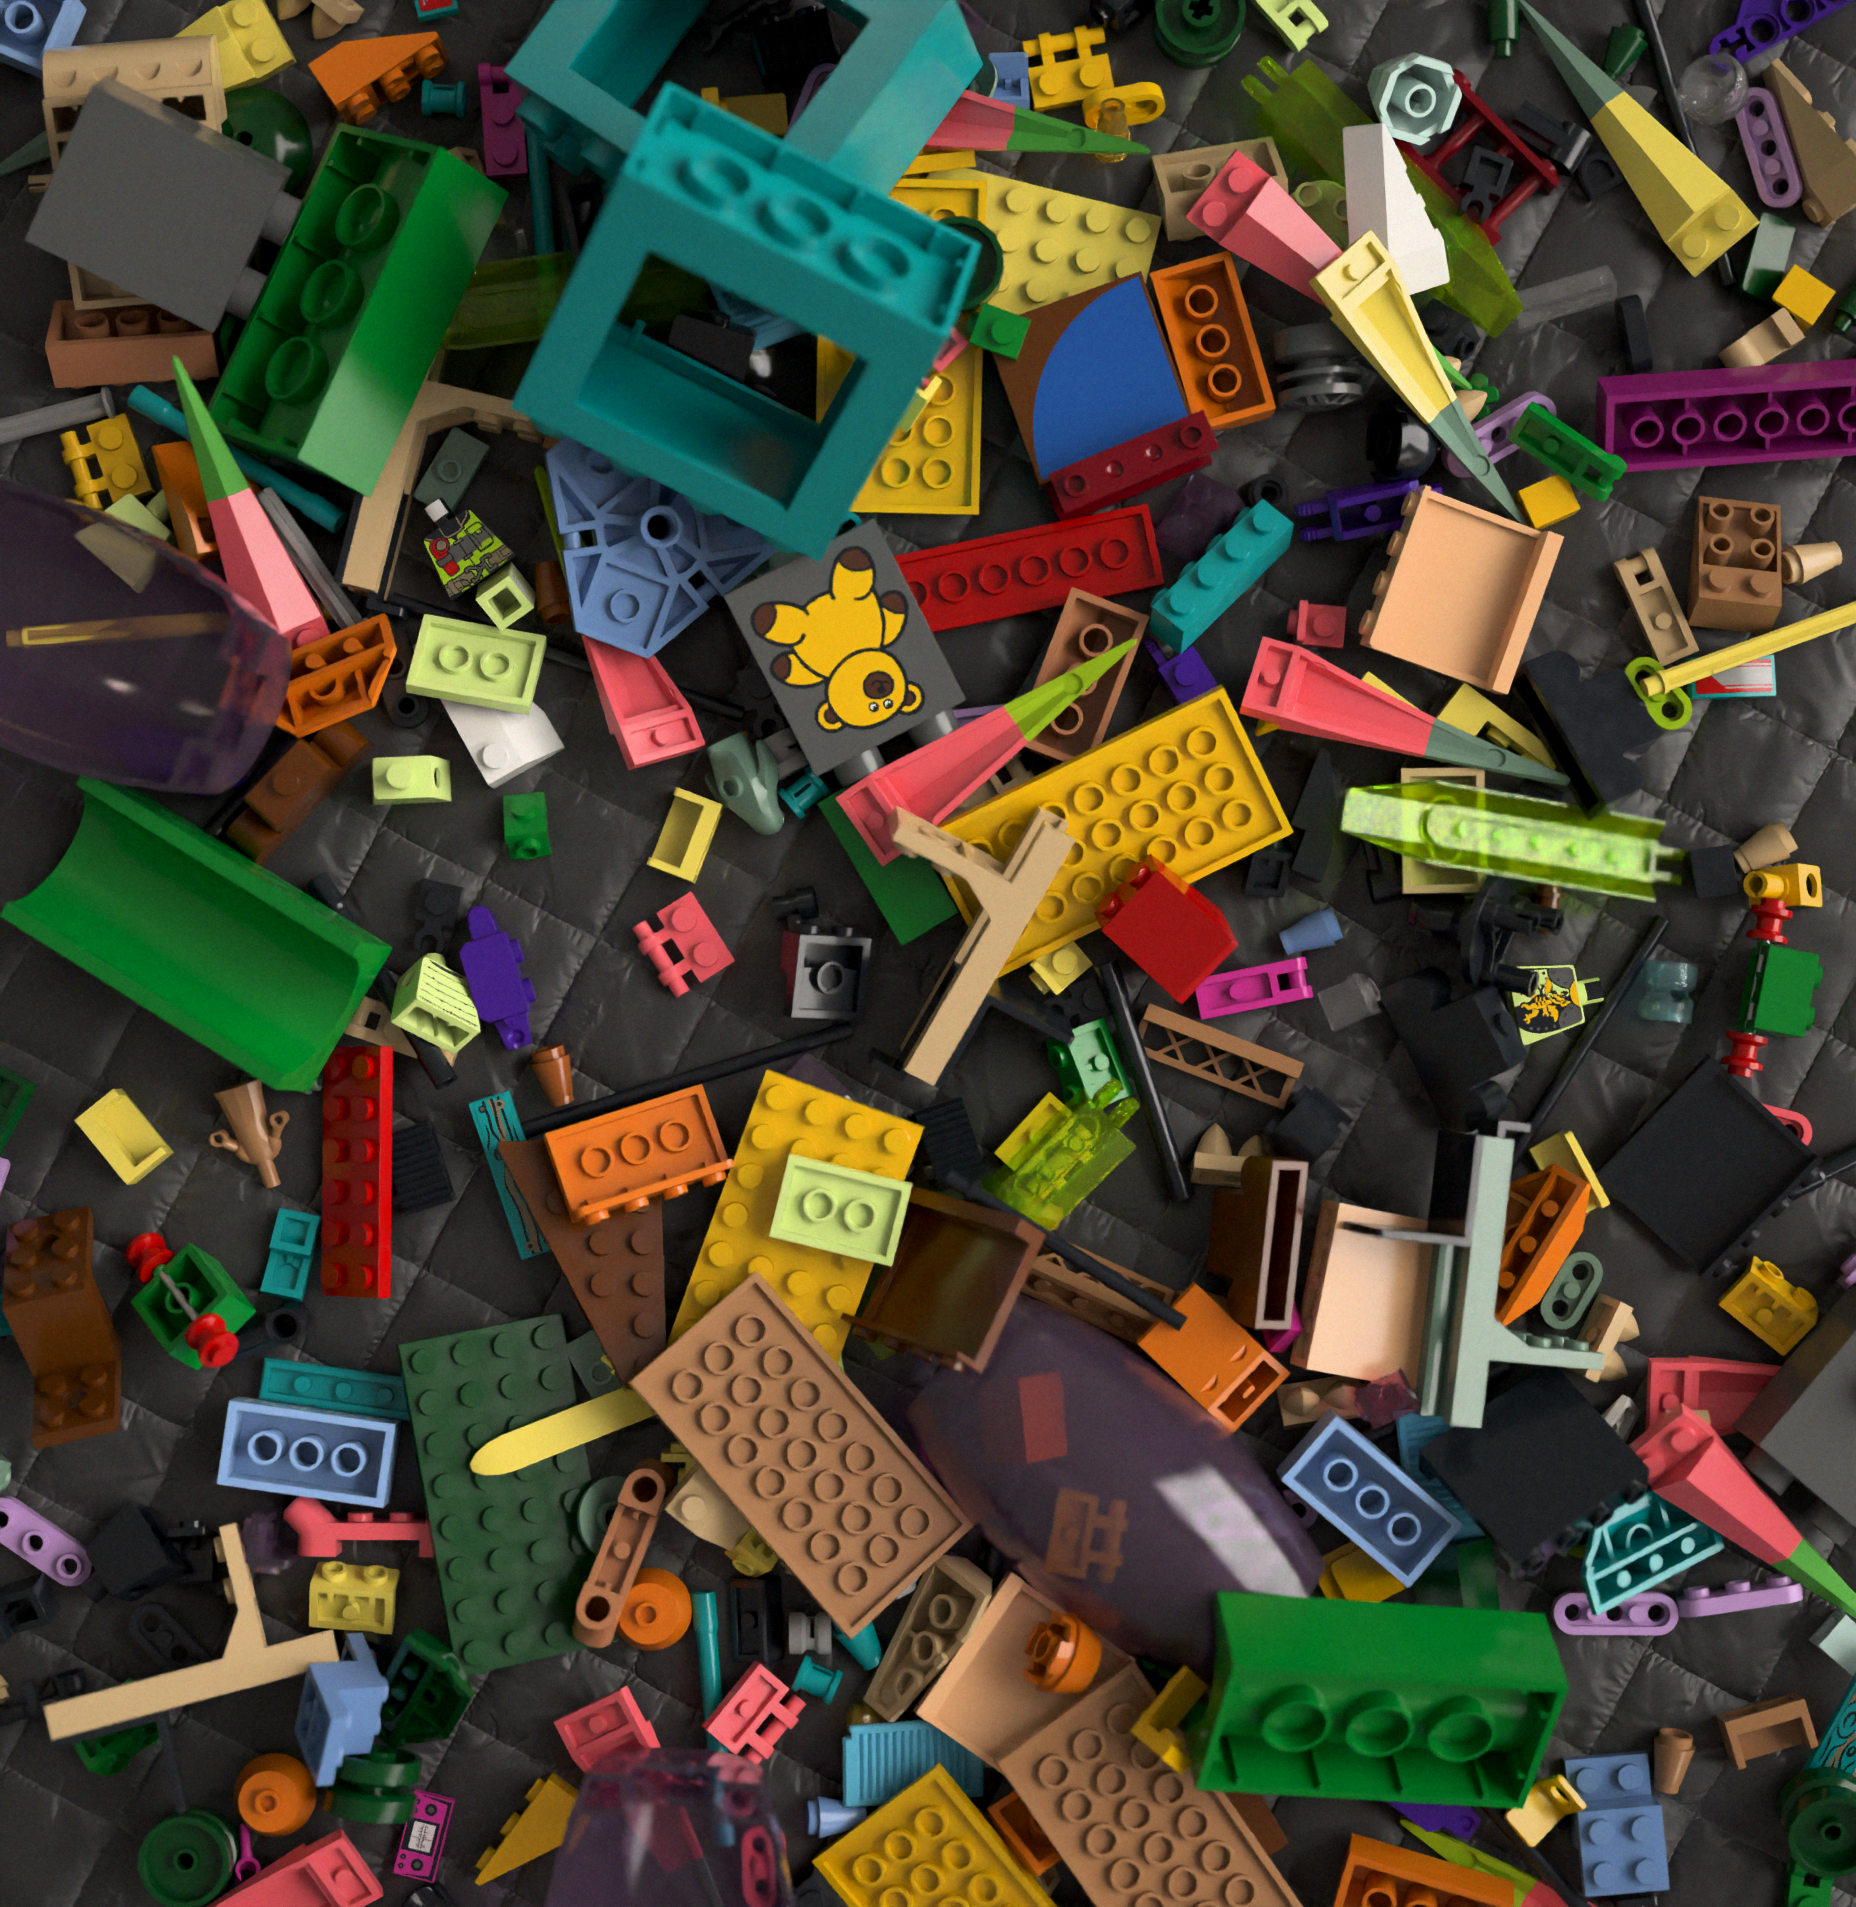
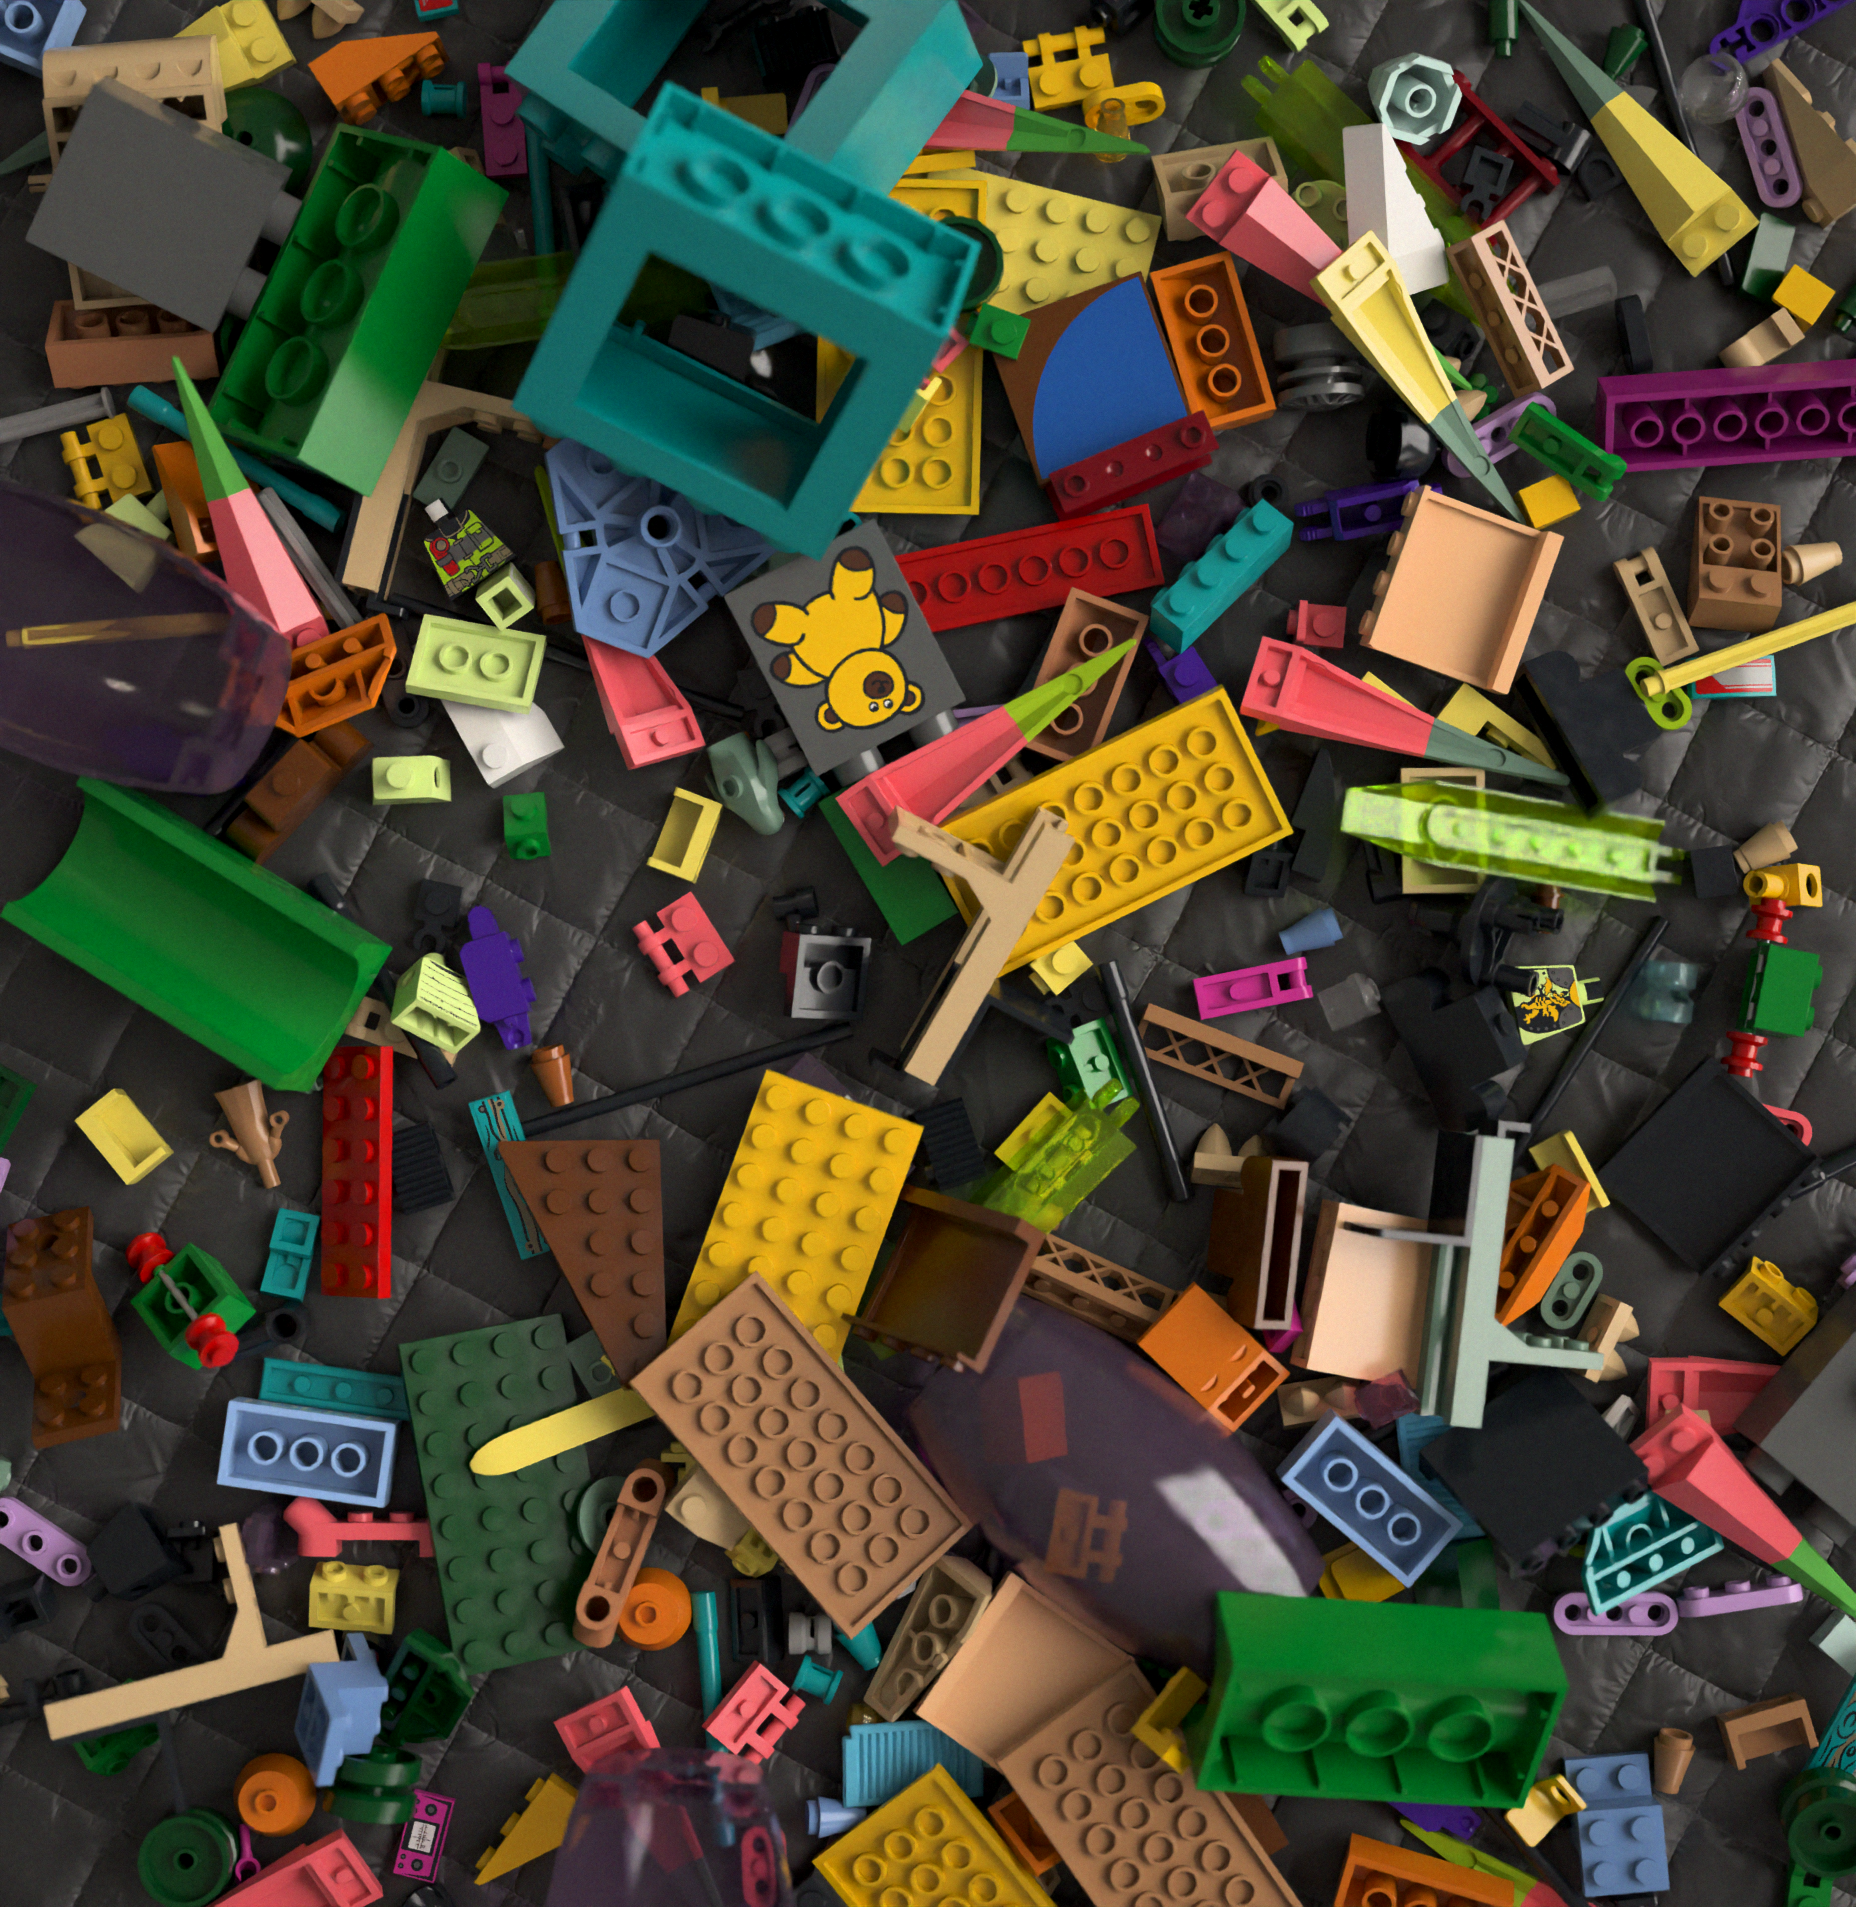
(638, 1155): orange bracket -> none
(840, 1209): yellowish green plate -> none
(974, 1193): black bar -> none
(1062, 1655): orange cone -> none
(1166, 927): red slope -> none
(1504, 313): none -> medium nougat fence

